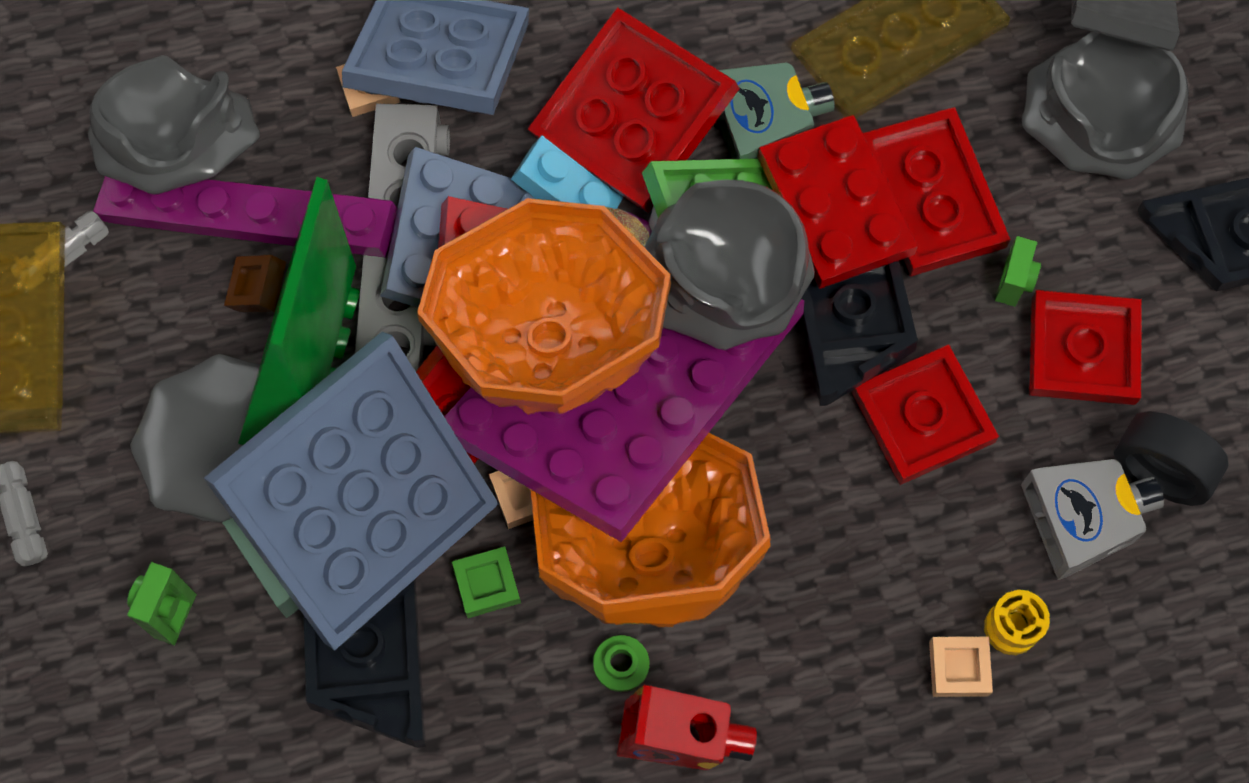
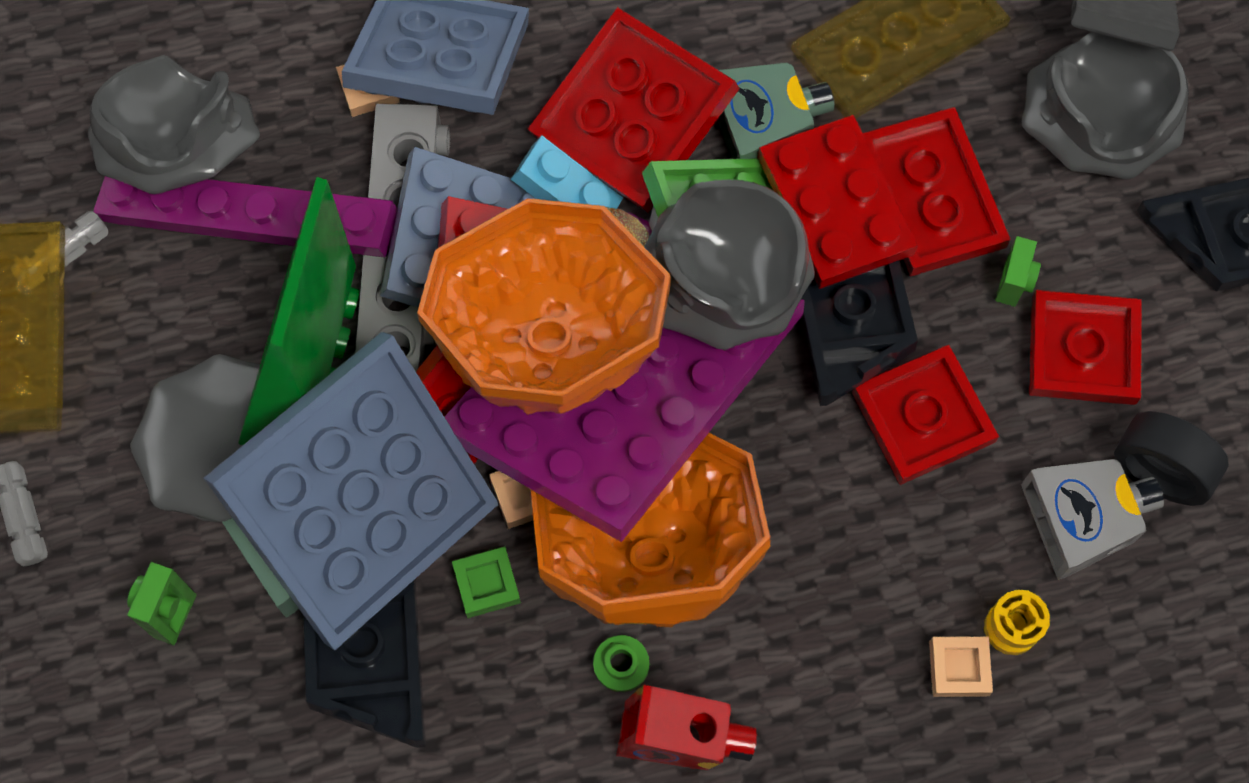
(255, 283): reddish brown plate -> none

